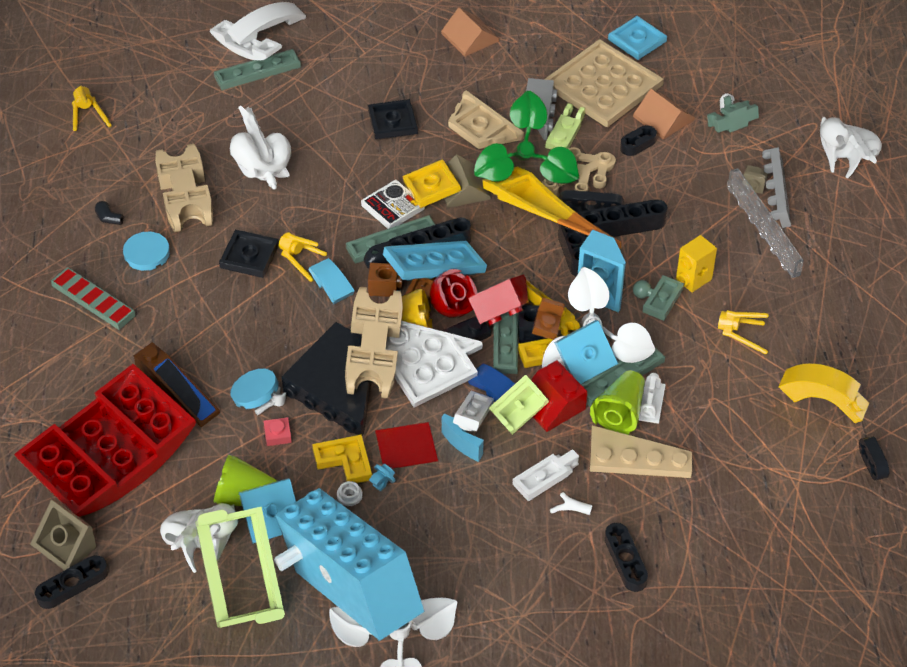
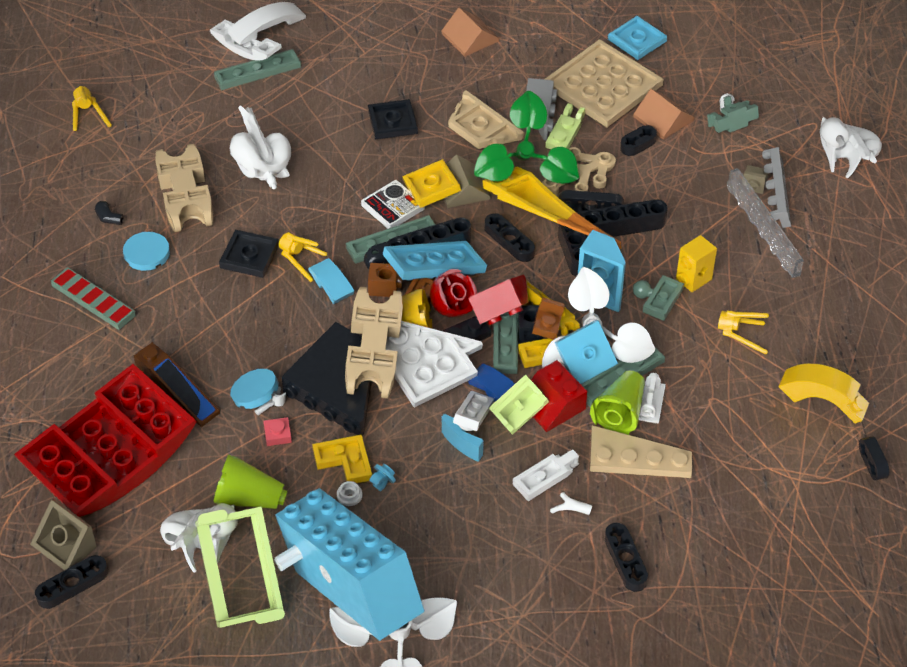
(272, 499): medium azure plate -> none
(406, 445): red sticker -> none
(511, 246): none -> black beam

